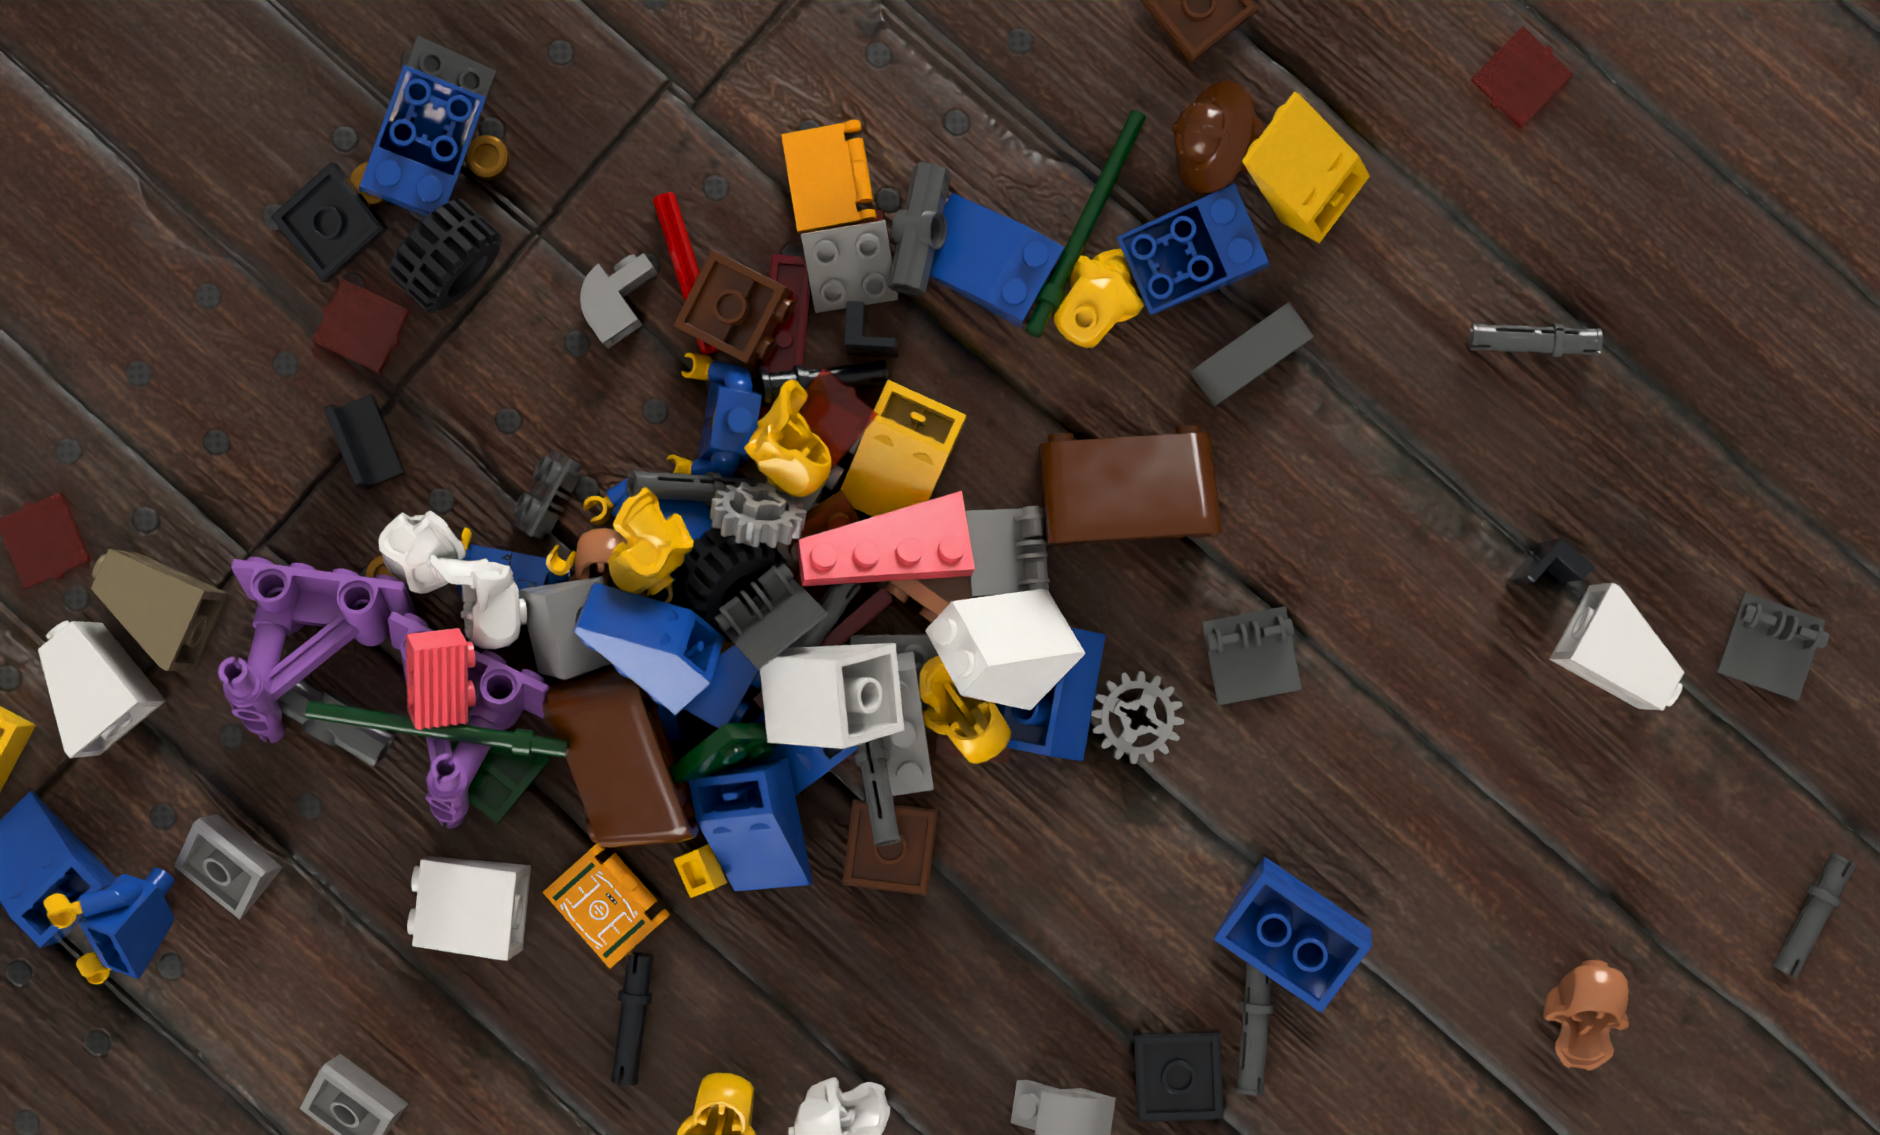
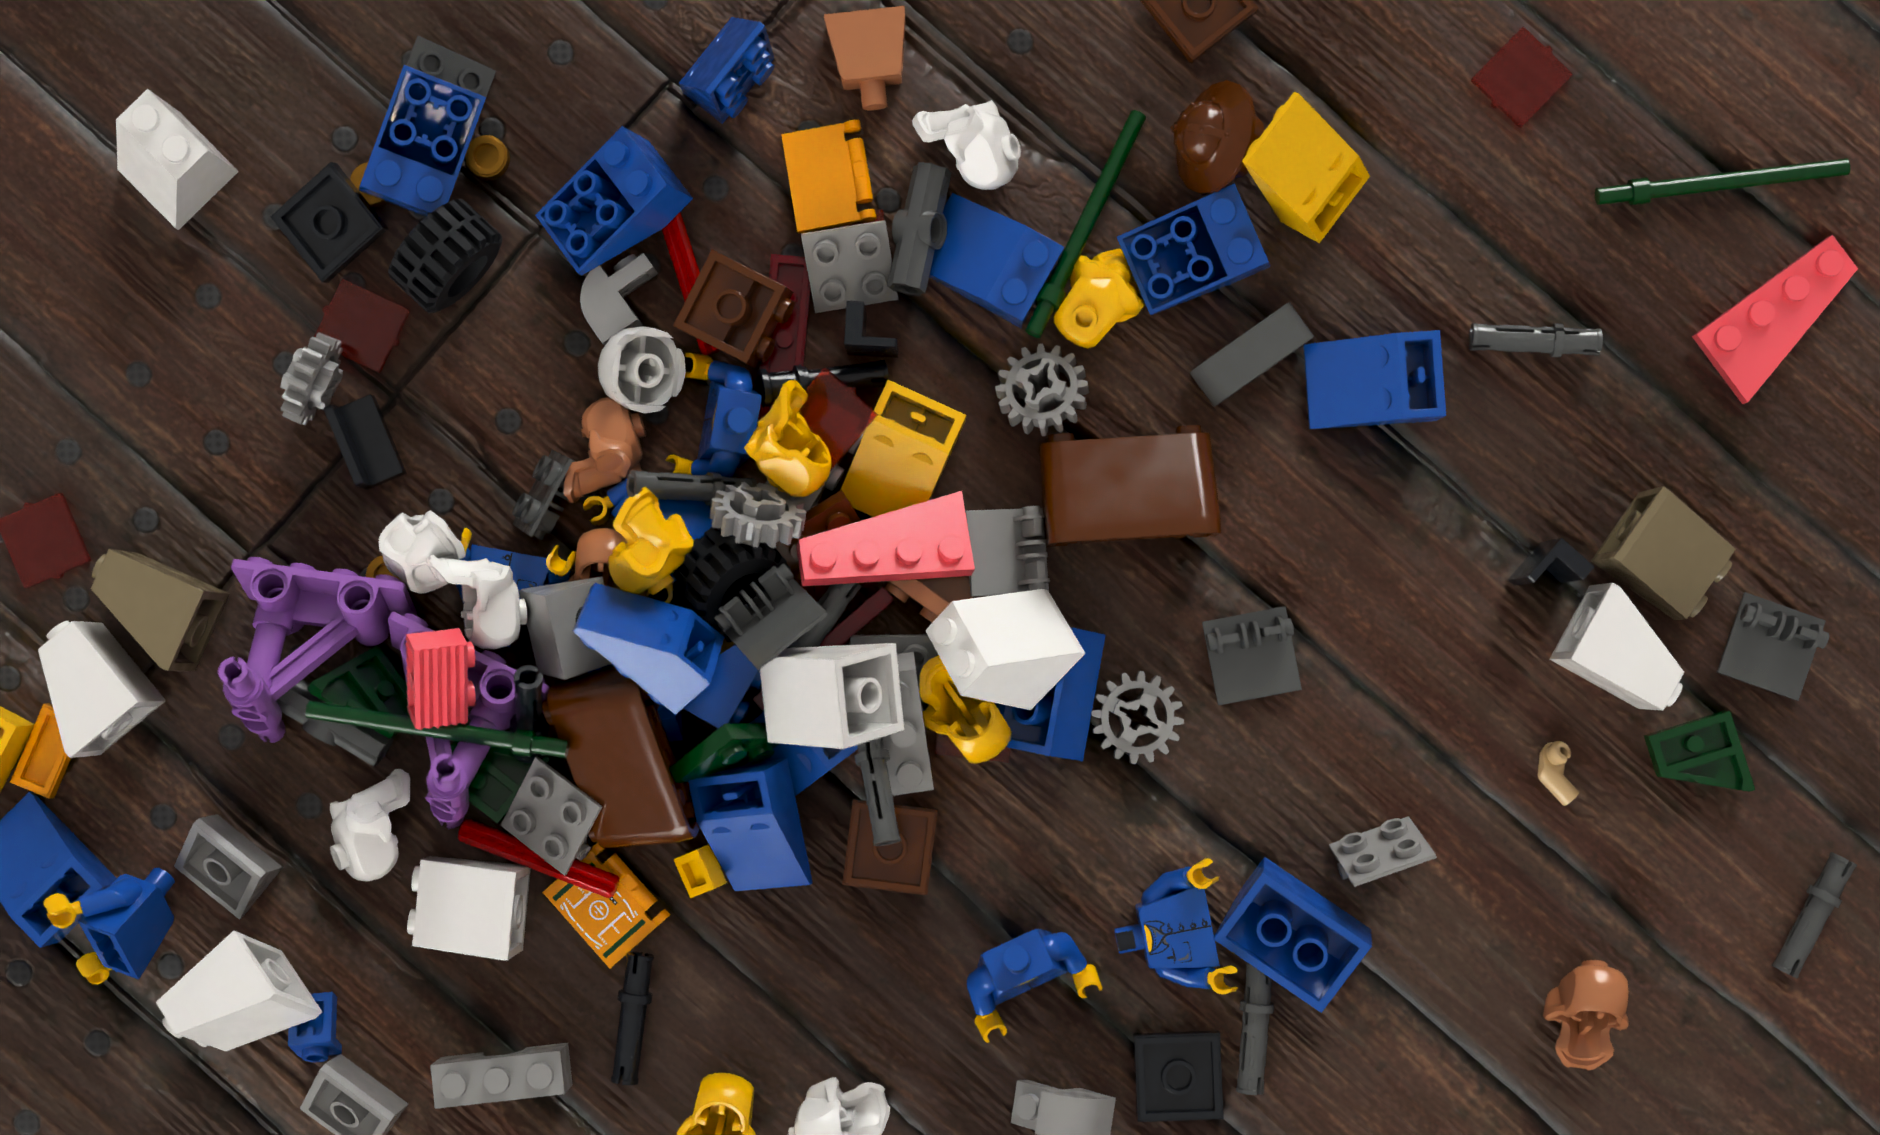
(43, 757): none -> light orange tile
(168, 159): none -> white slope
(237, 996): none -> white slope
(311, 378): none -> light grey gear
(317, 1038): none -> blue bracket
(364, 828): none -> white head
(366, 684): none -> dark green wing
(497, 1078): none -> light grey arch
(512, 849): none -> red axle
(529, 706): none -> black pin
(552, 816): none -> light grey hinge
(612, 446): none -> nougat head
(613, 202): none -> blue slope
(641, 369): none -> white cylinder
(730, 68): none -> blue slope
(868, 51): none -> nougat torso
(977, 139): none -> white head
(1021, 967): none -> blue torso
(1052, 403): none -> light grey gear
(1178, 930): none -> blue torso
(1375, 380): none -> blue slope
(1381, 851): none -> light grey hinge
(1551, 771): none -> tan arm
(1642, 190): none -> dark green bar
(1665, 553): none -> dark tan slope
(1701, 753): none -> dark green wing
(1769, 322): none -> coral wing

